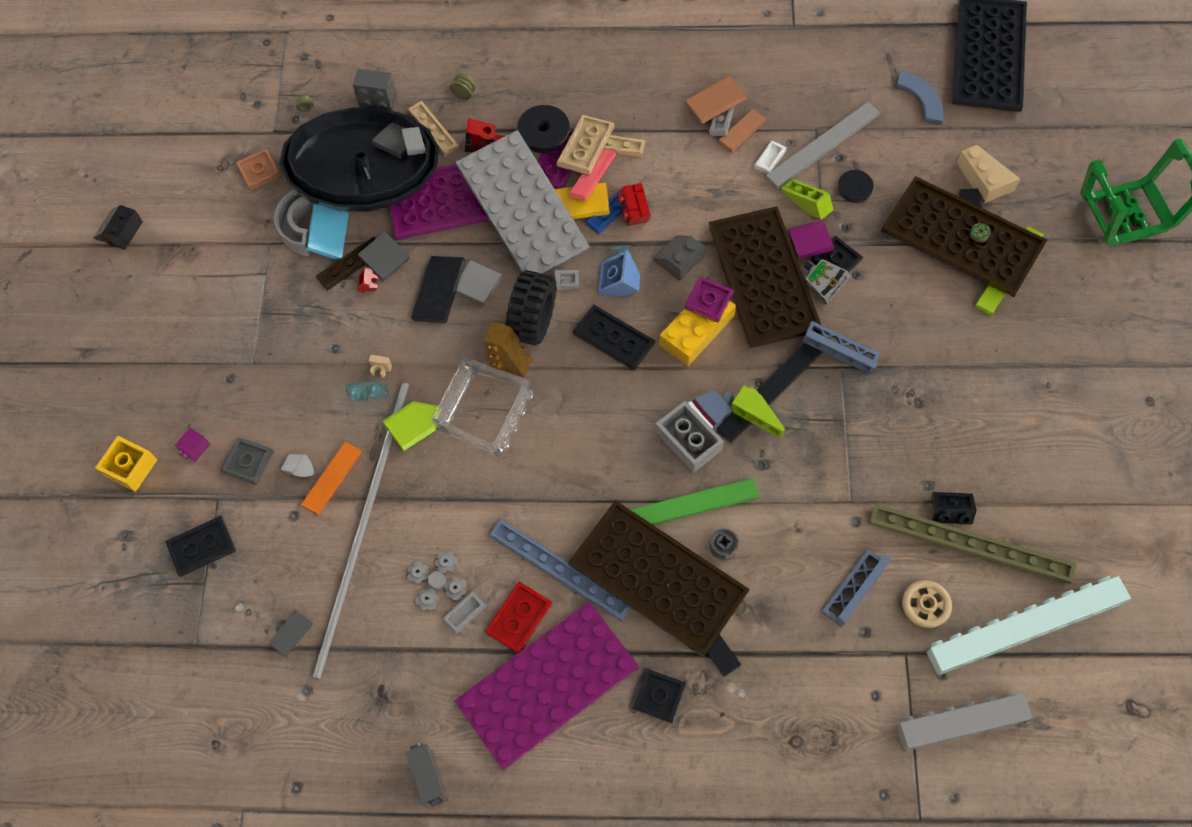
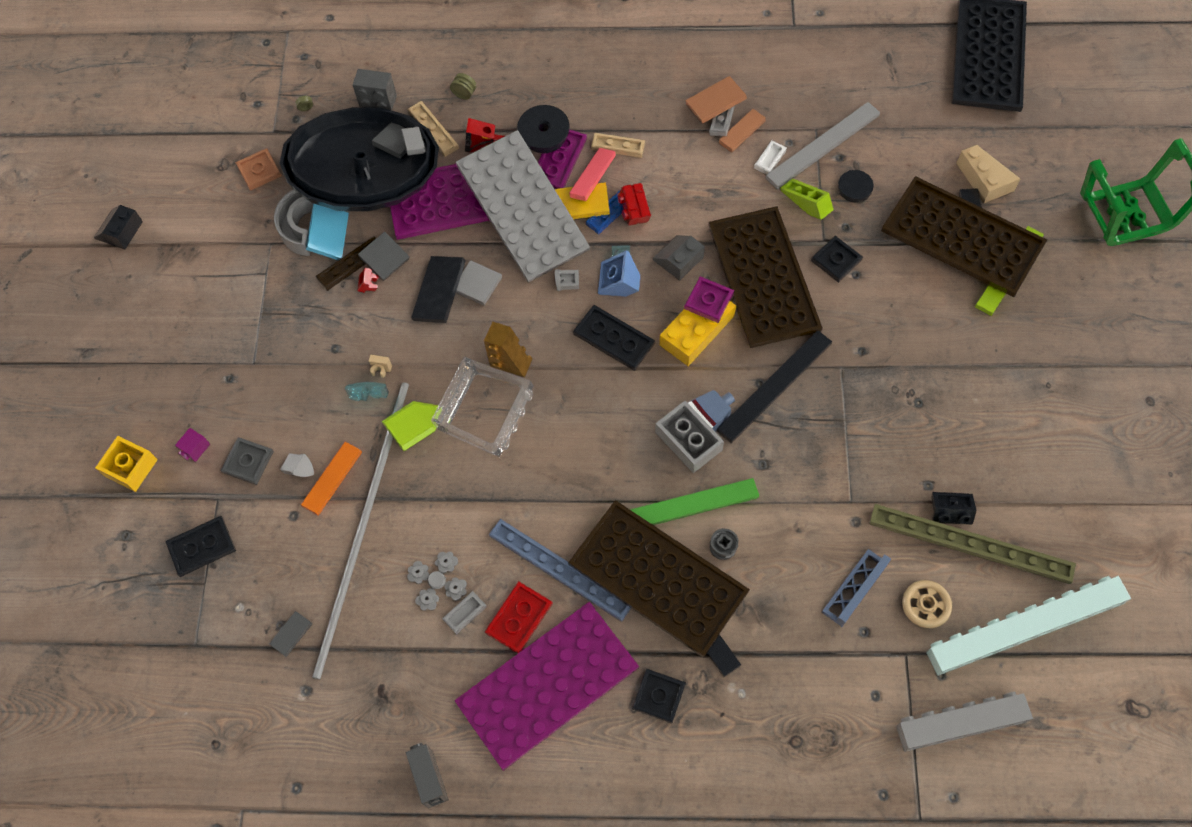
(531, 306): black tyre -> none
(585, 144): tan tile -> none
(753, 407): lime slope -> none
(810, 239): magenta tile -> none
(825, 279): torso -> none
(839, 350): sand blue fence -> none
(930, 100): sand blue tile -> none
(980, 232): olive tile -> none

